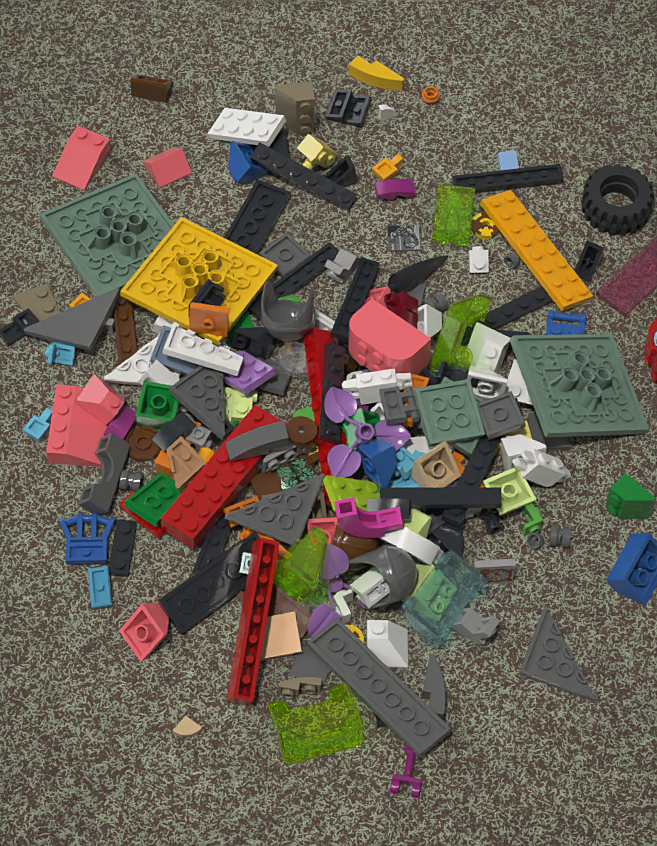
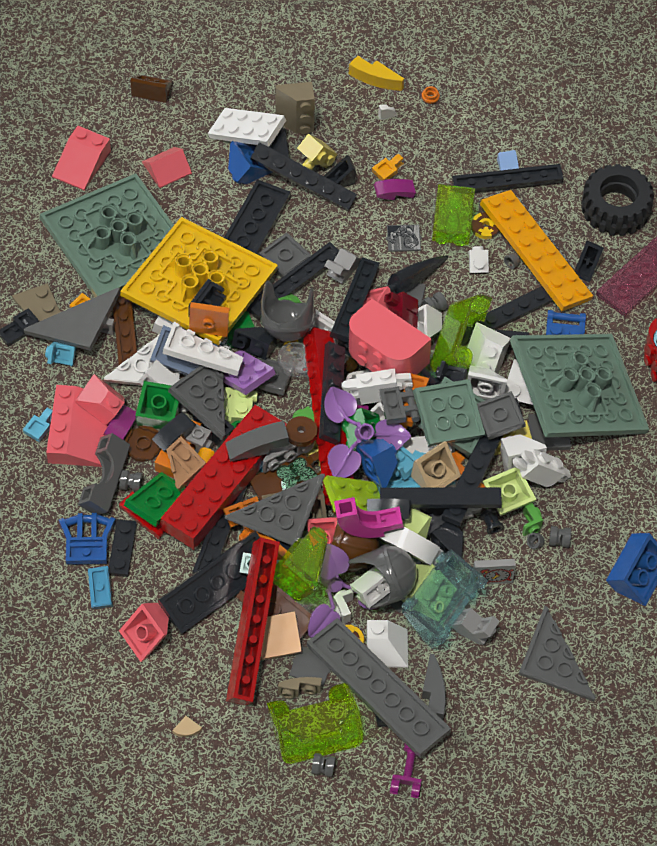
(318, 765): none -> dark grey wheel
(348, 108): black slope -> none
(629, 500): green slope -> none

